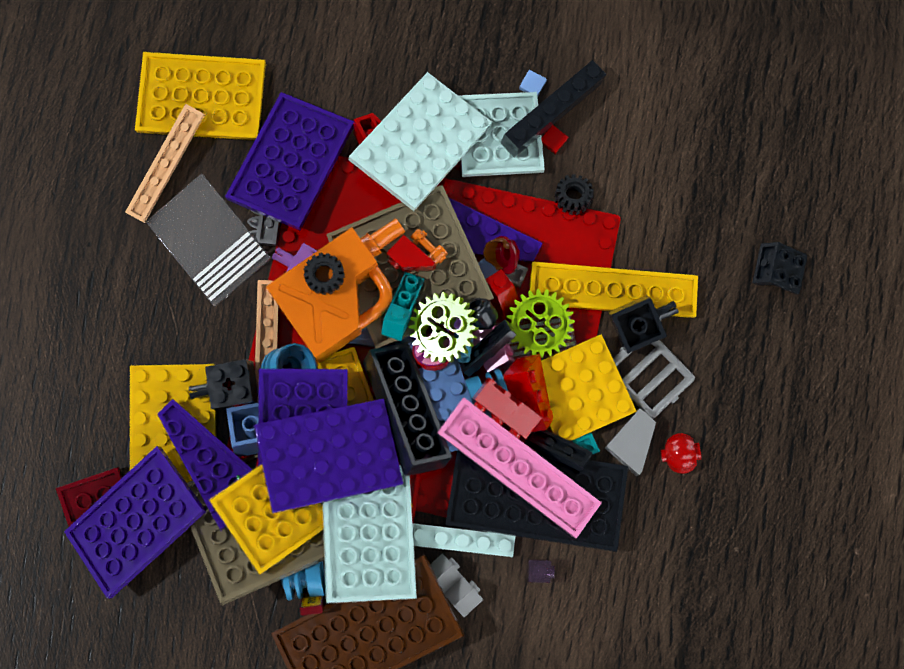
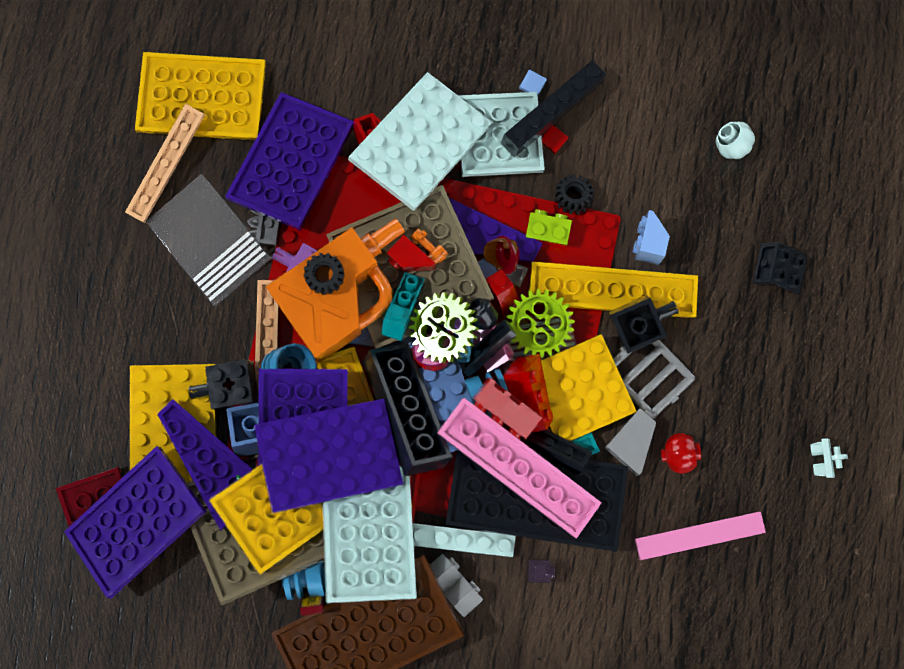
(548, 228): none -> lime bracket
(653, 240): none -> light blue slope
(700, 535): none -> bright pink tile
(735, 140): none -> light aqua plant
(824, 448): none -> light aqua hips

